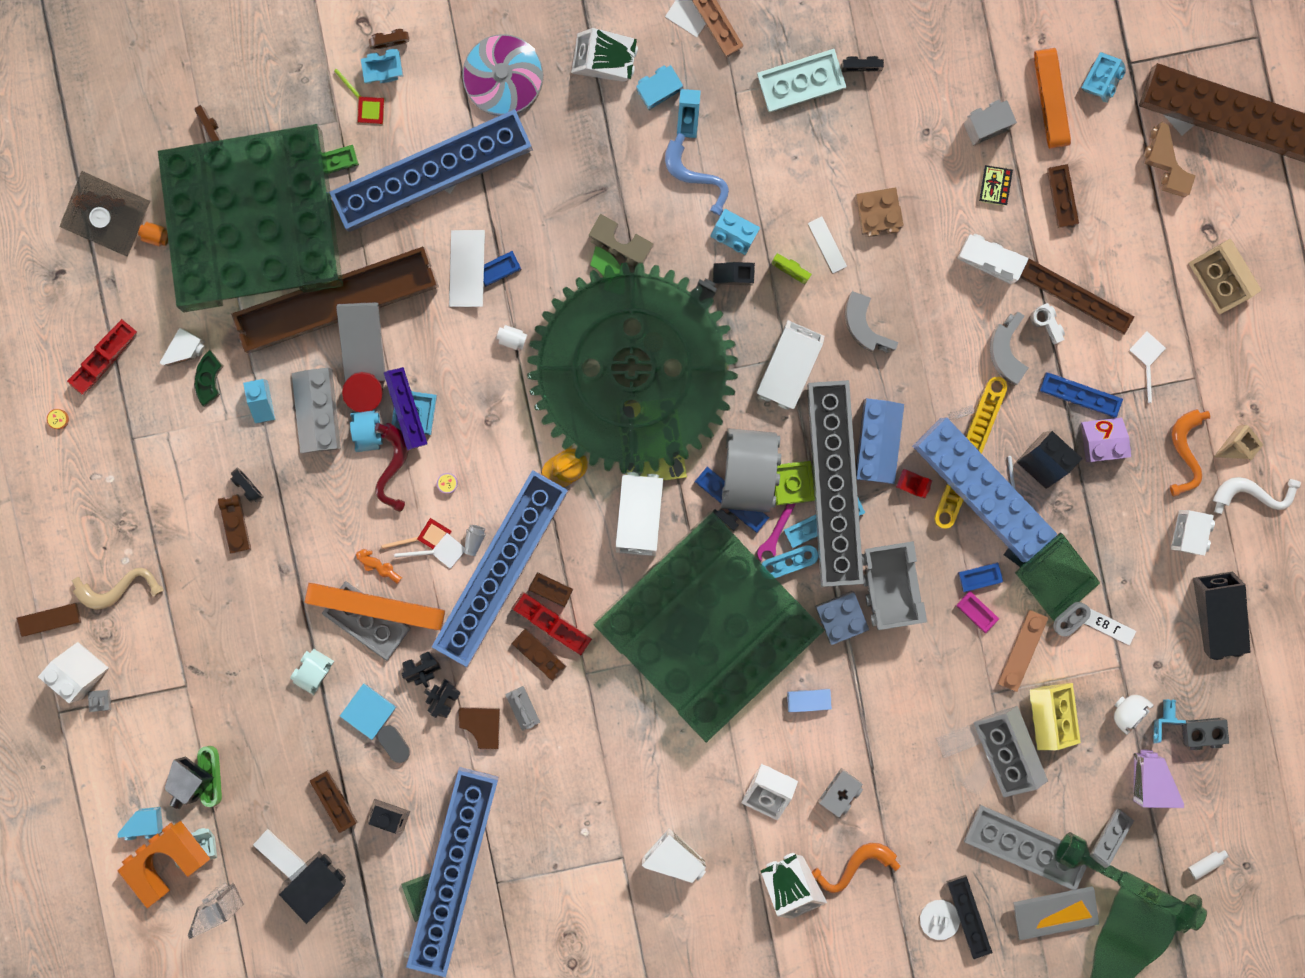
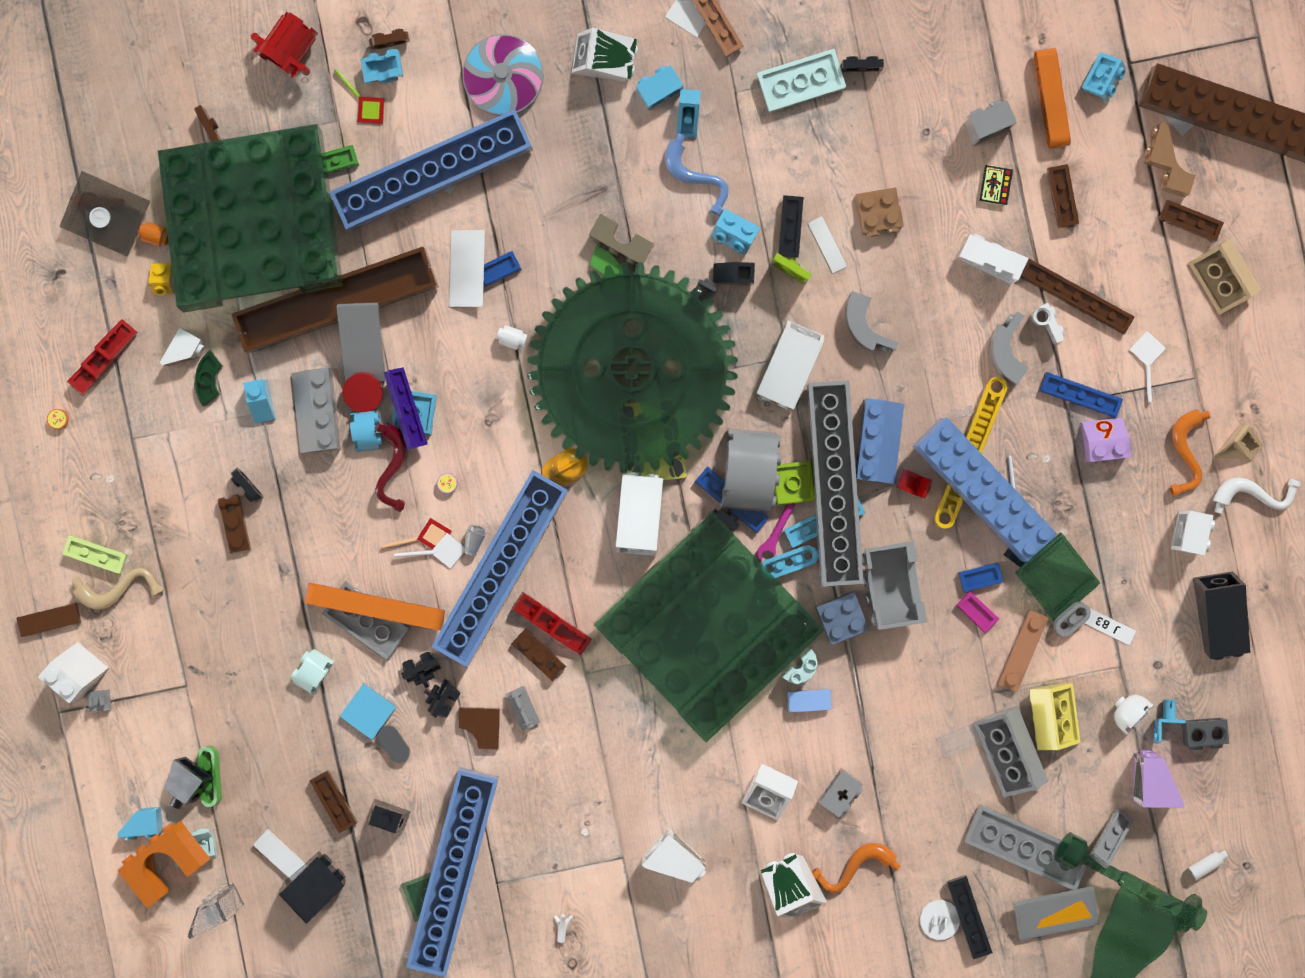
(95, 554): none -> yellowish green plate
(160, 279): none -> yellow bracket
(287, 44): none -> red container
(370, 563): orange animal -> none
(550, 589): reddish brown plate -> none
(562, 926): none -> white bar
(790, 226): none -> black plate
(804, 671): none -> light aqua cylinder
(1049, 459): black slope -> none
(1191, 220): none -> reddish brown plate

